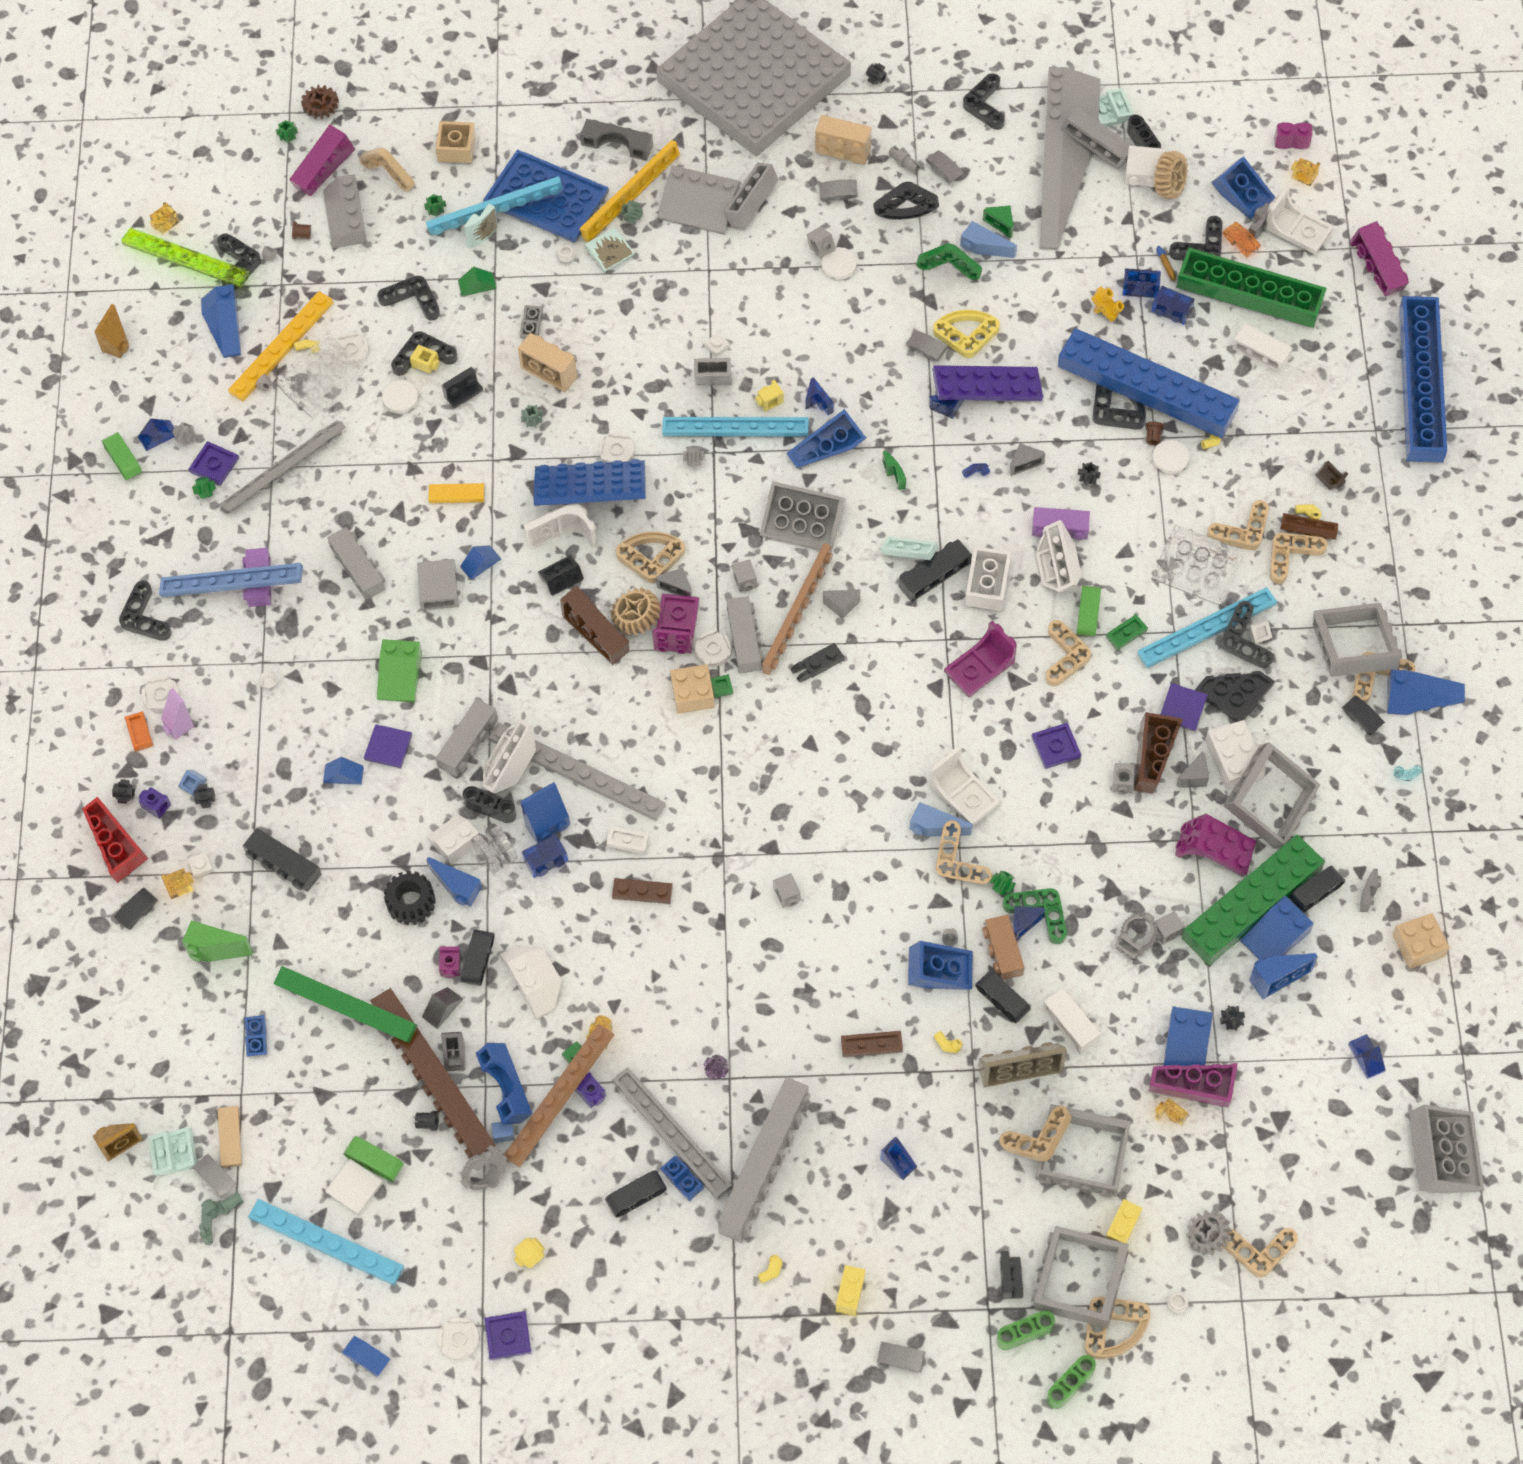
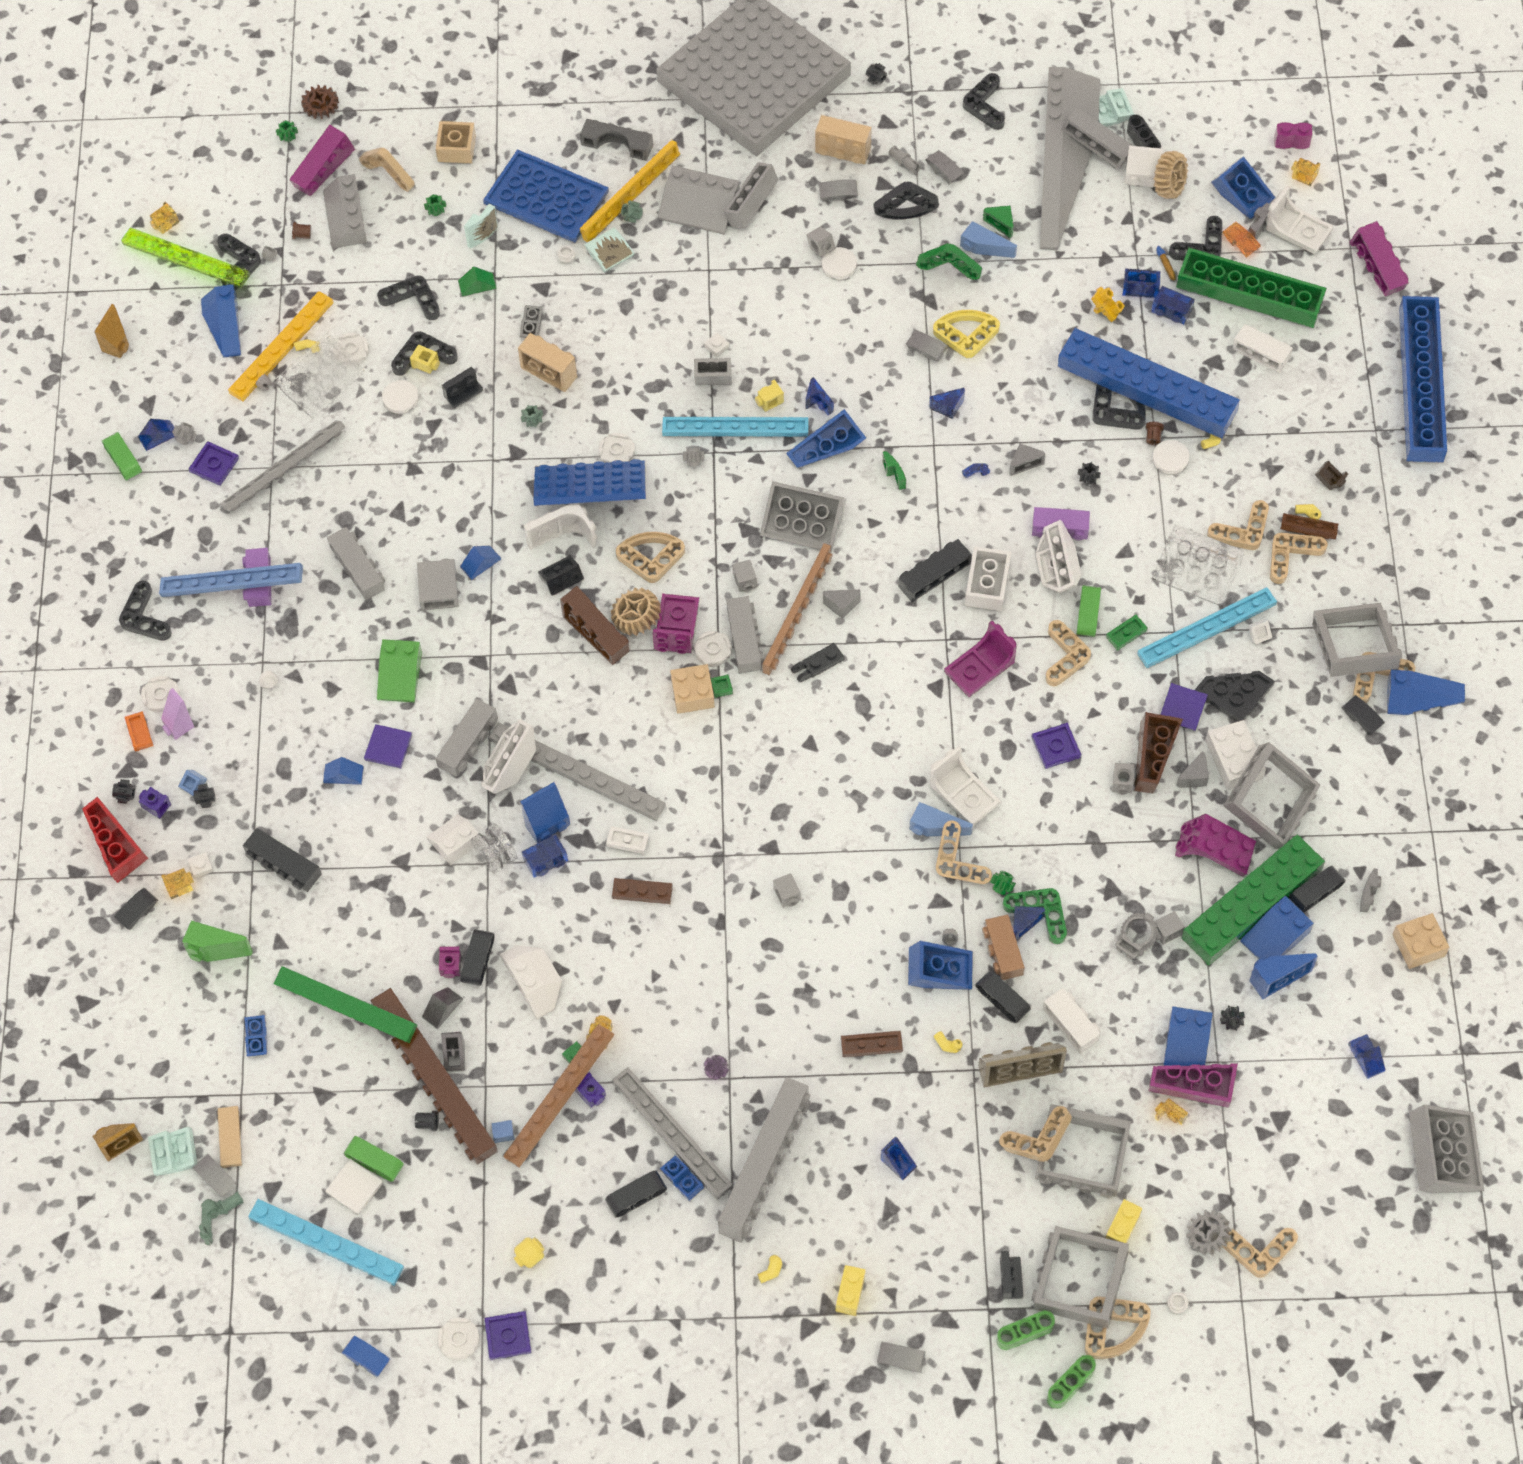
(204, 487): green gear -> none
(409, 883): black tyre -> none
(456, 493): yellow tile -> none
(459, 884): blue slope -> none
(484, 797): black beam -> none
(496, 1061): blue arch -> none
(498, 1166): light grey piece -> none
(501, 203): medium azure plate -> none
(674, 583): flat silver slope -> none
(909, 548): light aqua plate -> none
(987, 383): dark purple plate -> none
(1236, 637): black beam -> none
(1407, 775): clear light blue arm -> none

